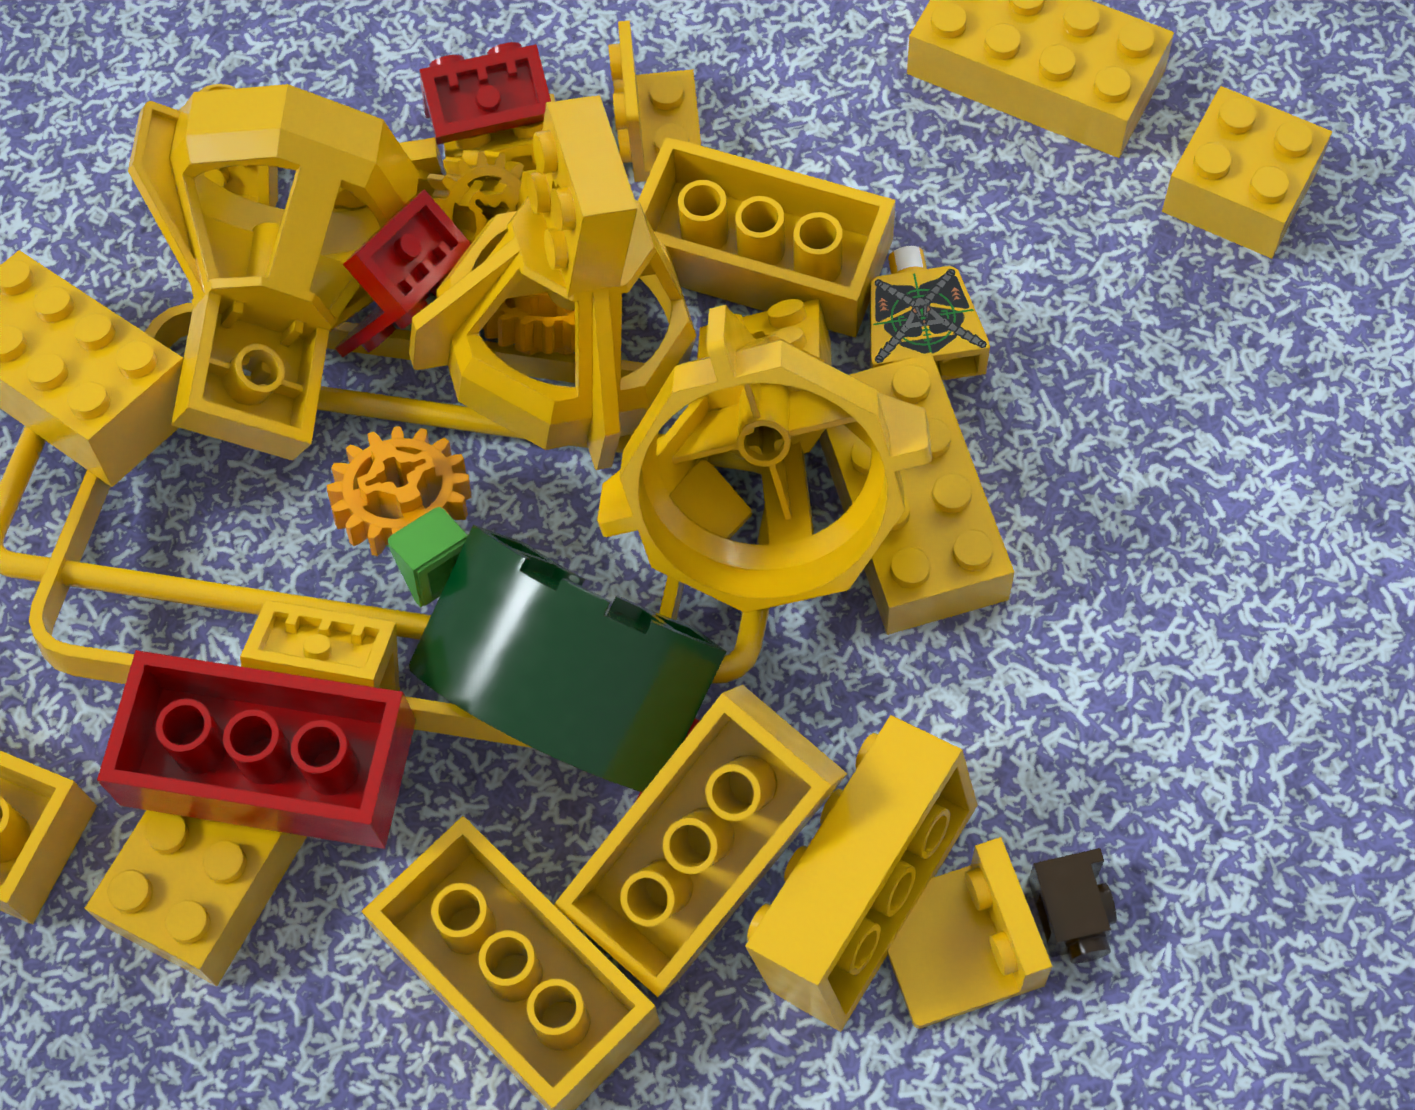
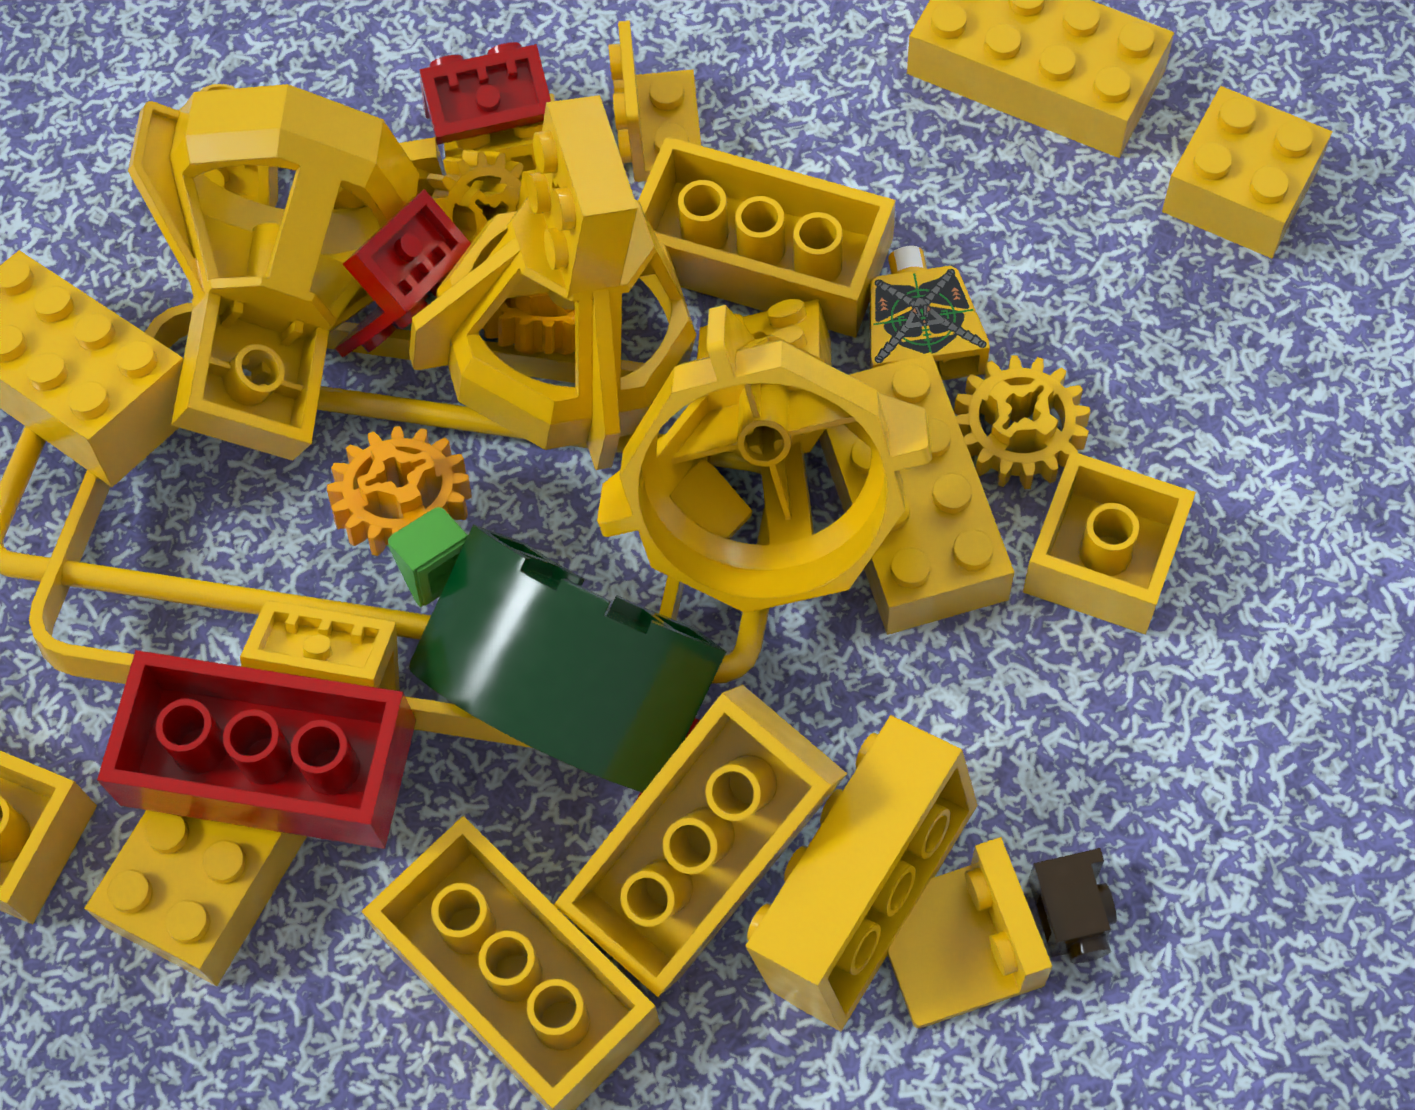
(1028, 444): none -> yellow gear
(1108, 542): none -> yellow brick

